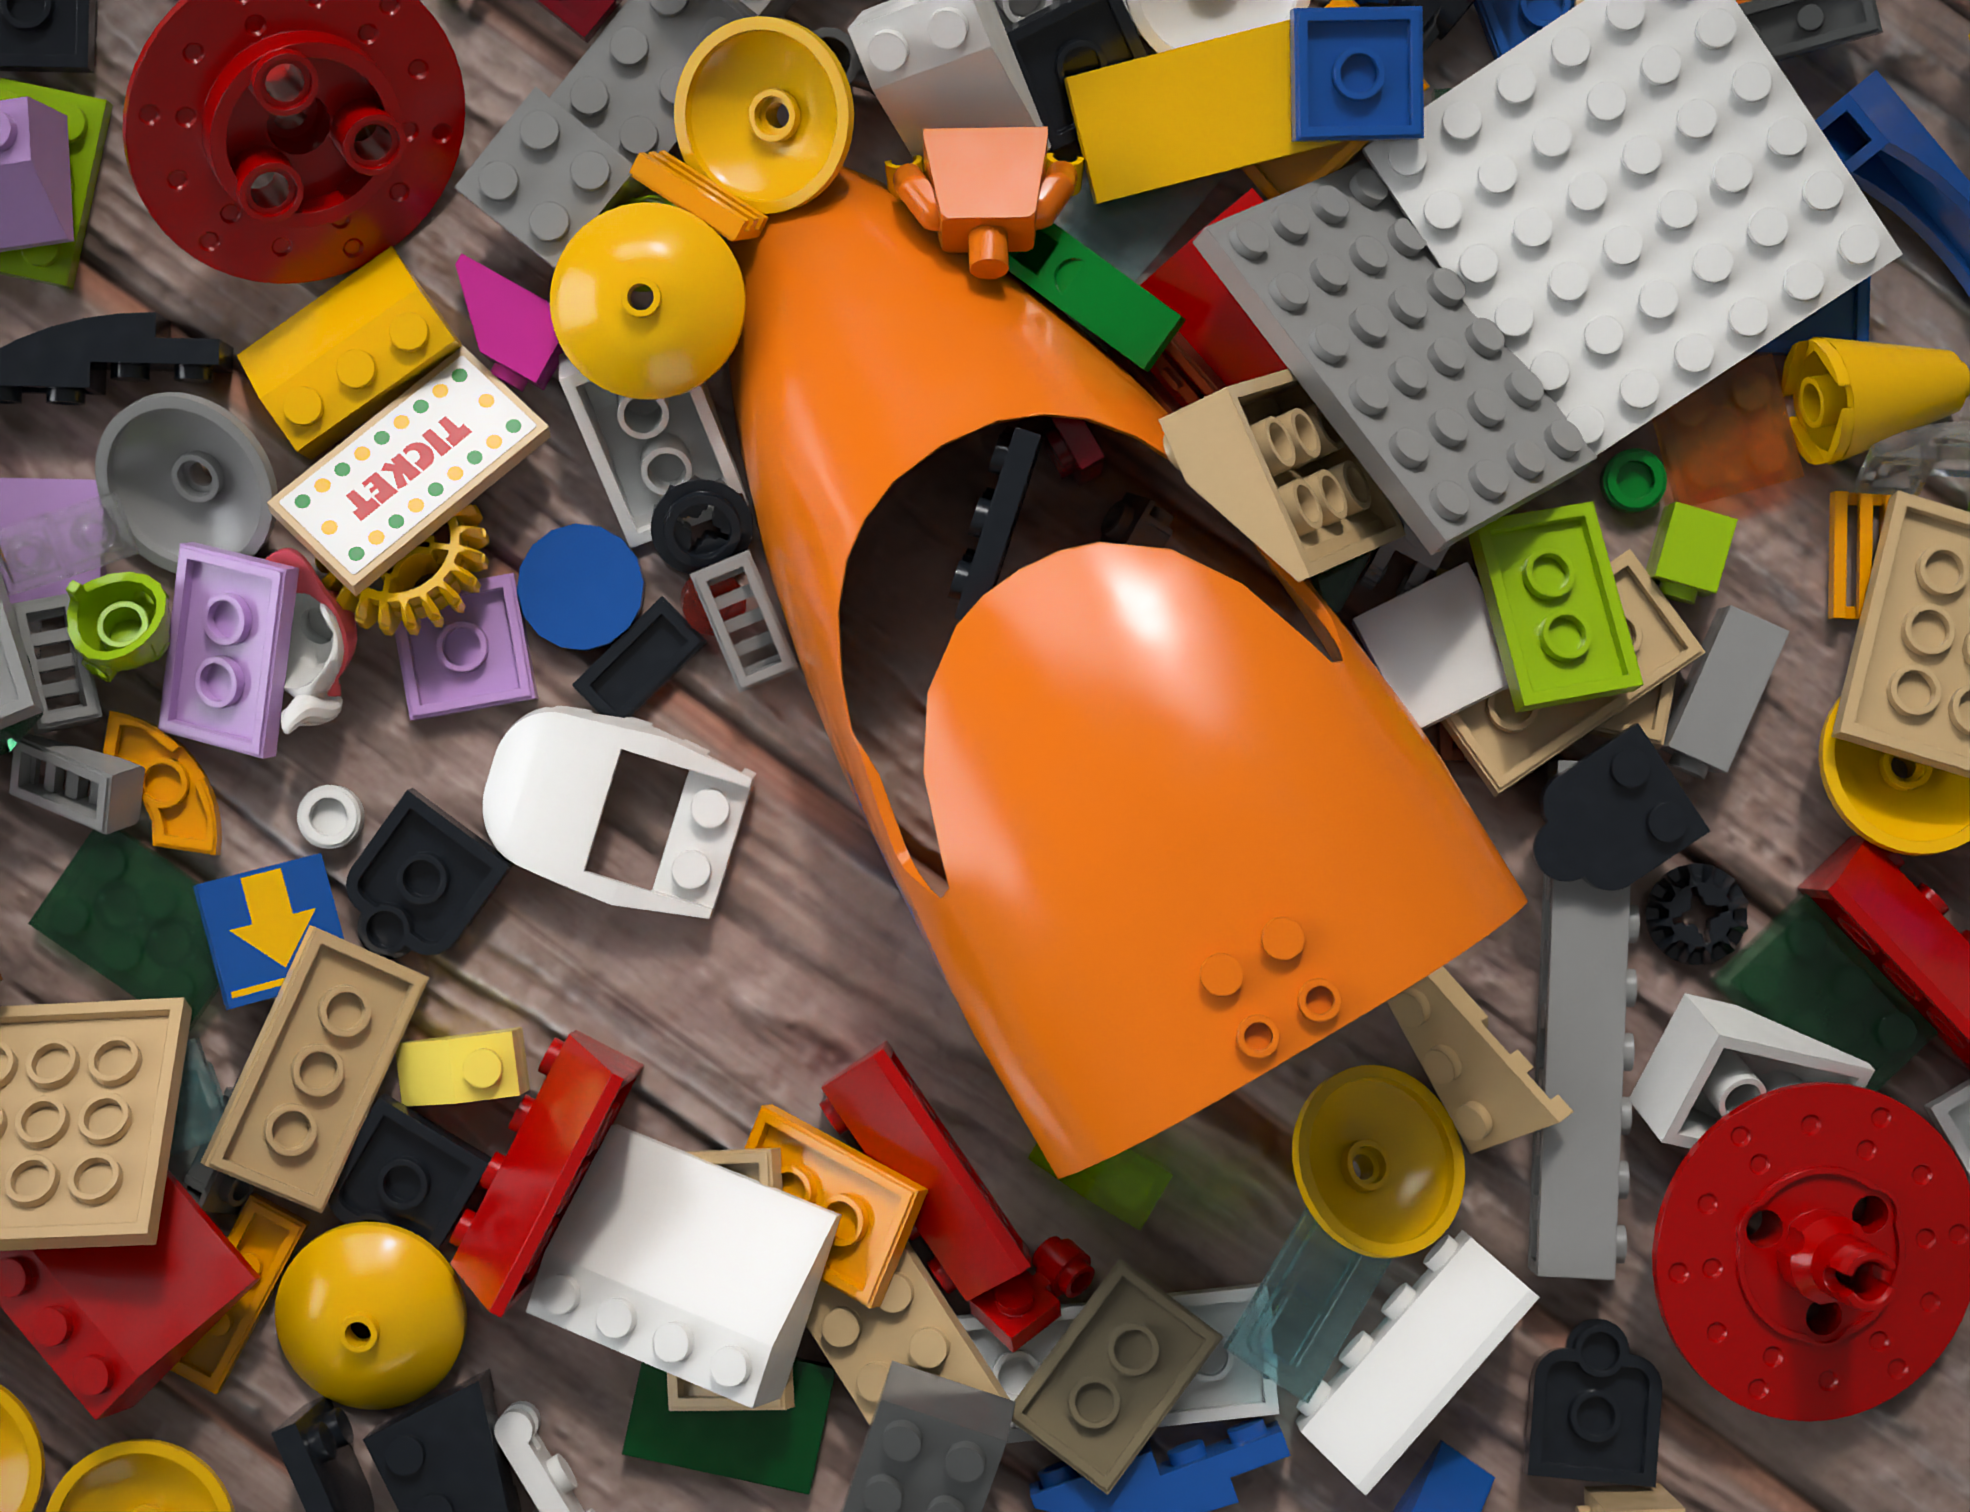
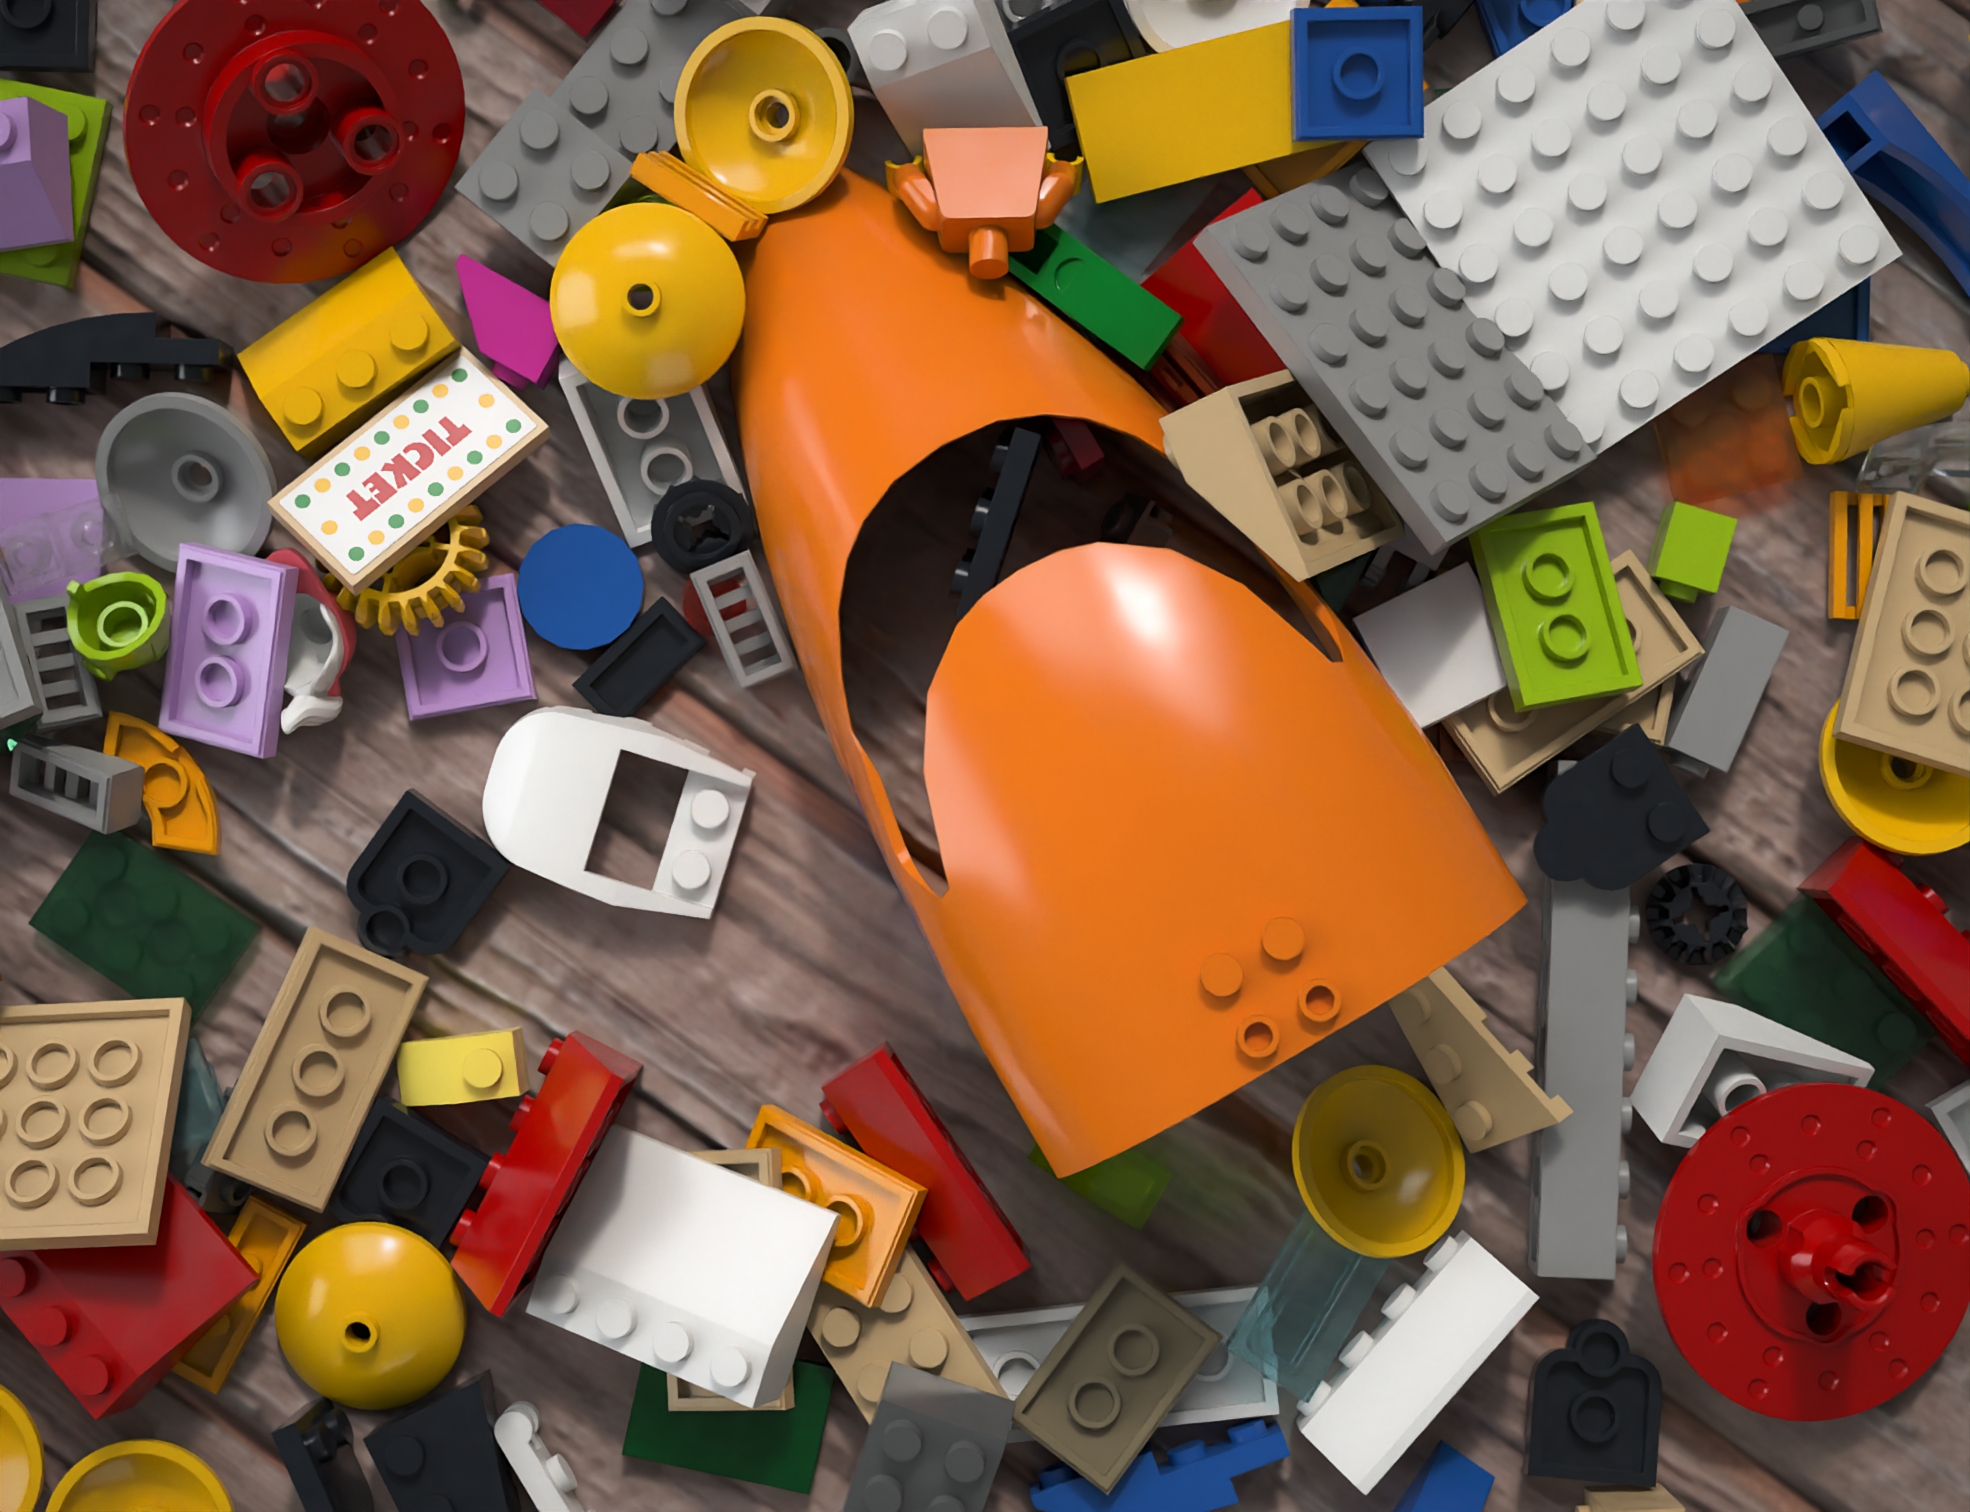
(259, 923): blue tile -> none
(330, 816): white tile -> none
(1030, 1303): red plate -> none
(1633, 481): green tile -> none

